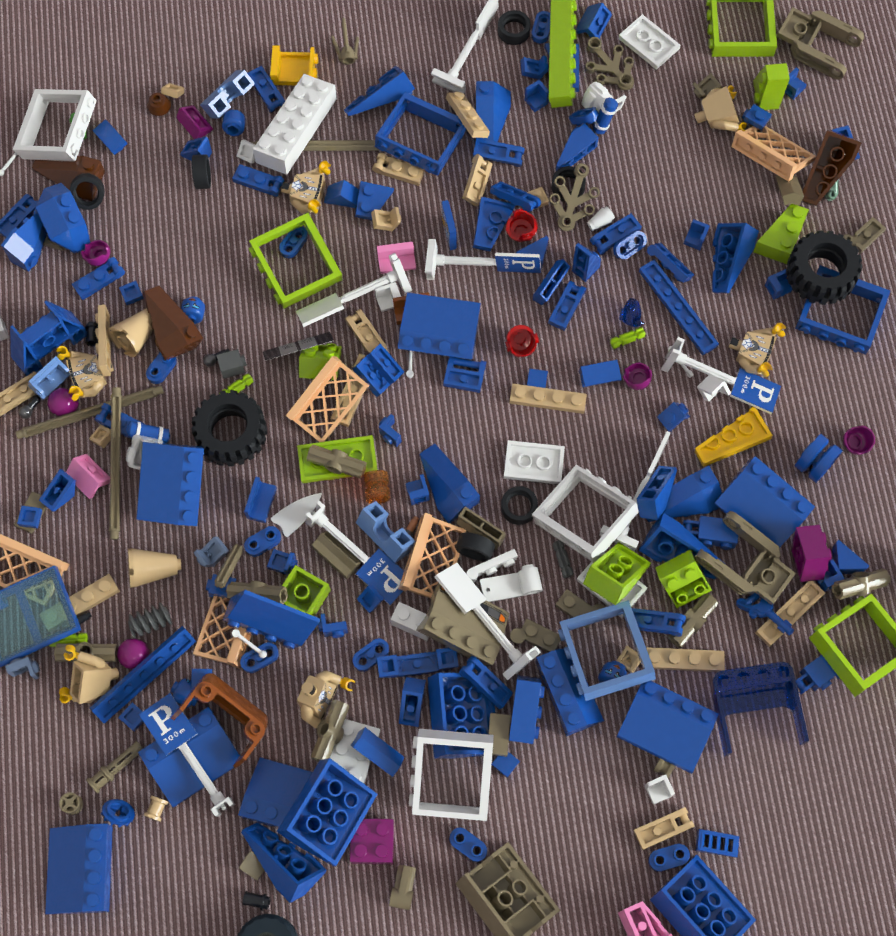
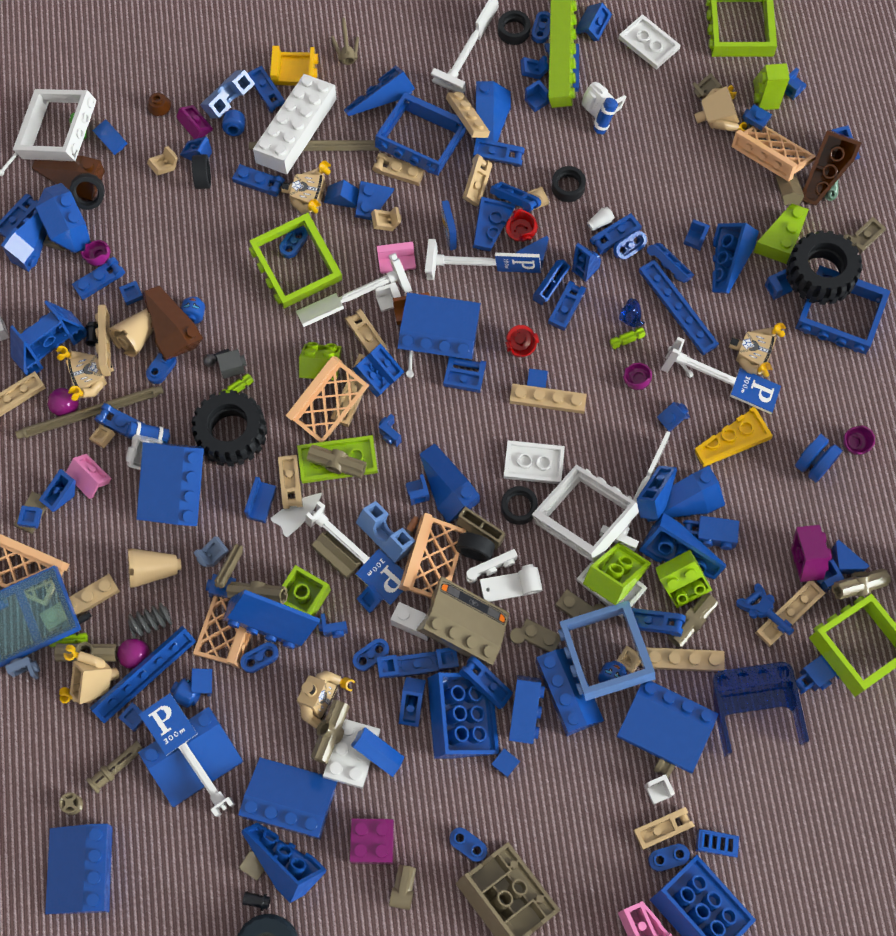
(26, 411): piece -> none
(49, 378): medium blue hinge -> none
(112, 806): blue gear -> none
(115, 458): dark tan piece -> none
(155, 808): tan bush -> none
(163, 163): none -> tan bracket
(172, 90): tan tile -> none
(214, 689): dark orange windscreen -> none
(236, 633): white hinge -> none
(246, 151): white tile -> none
(263, 542): blue plate -> none
(282, 562): blue bracket -> none
(290, 481): none -> tan plate
(297, 346): sticker -> none
(327, 812): blue slope -> none
(376, 485): clear orange wheel -> none
(453, 739): white window -> none
(469, 598): white piece -> none
(499, 727): dark tan tile -> none
(563, 559): dark grey axle -> none
(573, 200): dark tan plant -> none
(579, 144): blue slope -> none
(585, 115): blue plate -> none
(600, 373): blue hinge -> none
(610, 66): dark tan plant -> none
(711, 386): white panel -> none
(765, 501): blue slope -> none
(765, 573): dark tan plate -> none
(801, 31): dark tan plate -> none

